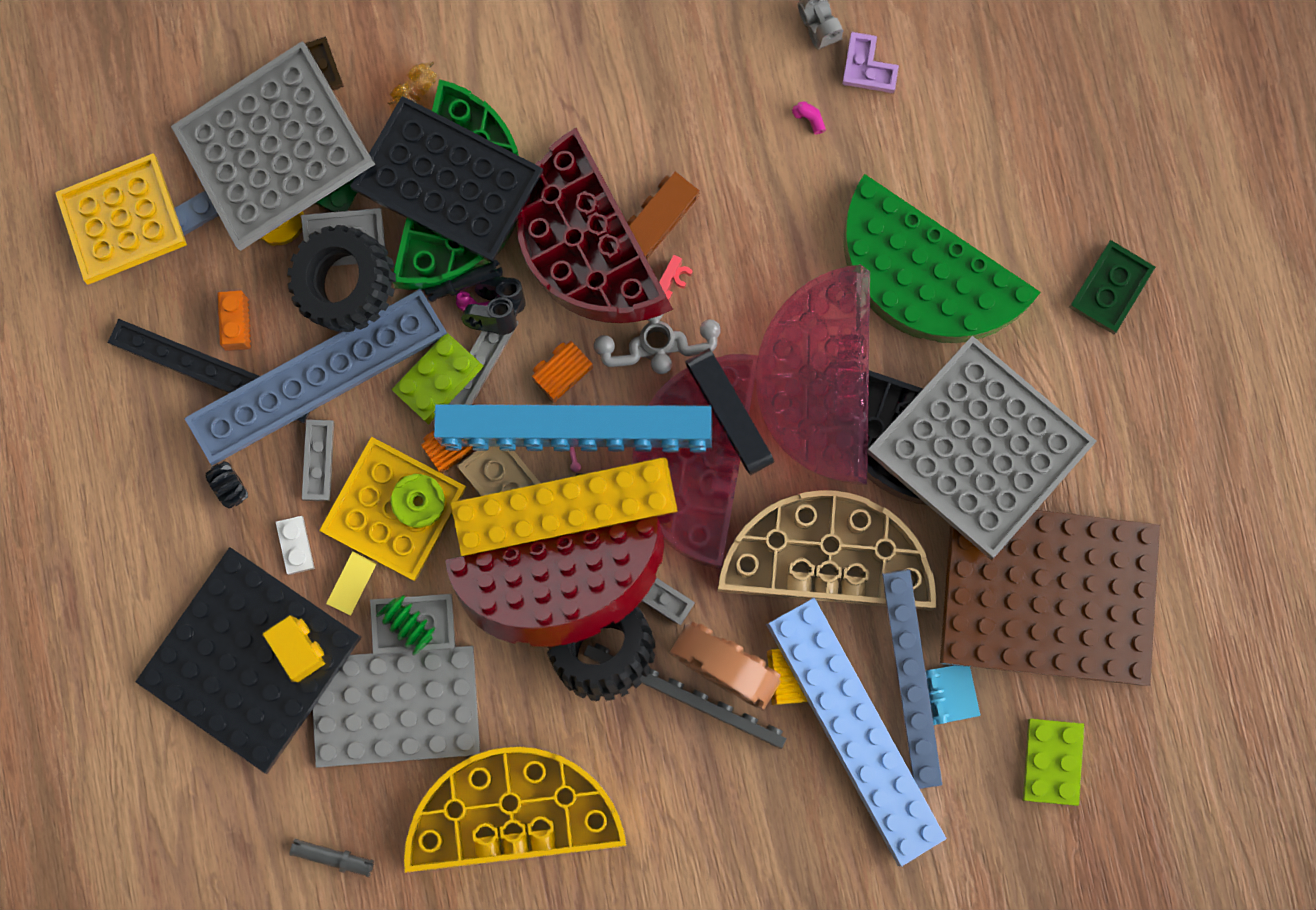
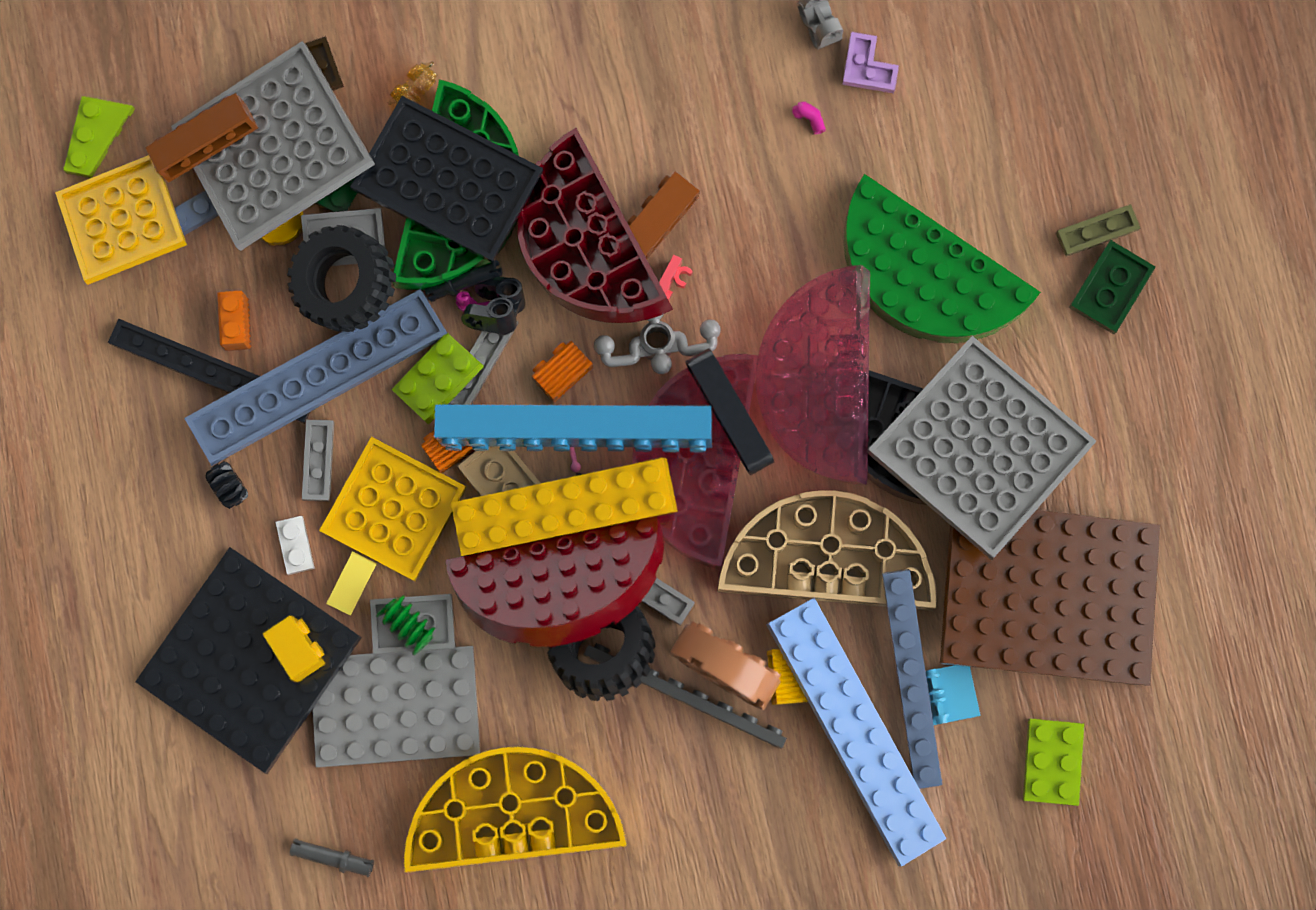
(93, 133): none -> lime wing
(201, 137): none -> dark orange brick
(417, 486): lime plate -> none
(1098, 230): none -> olive plate

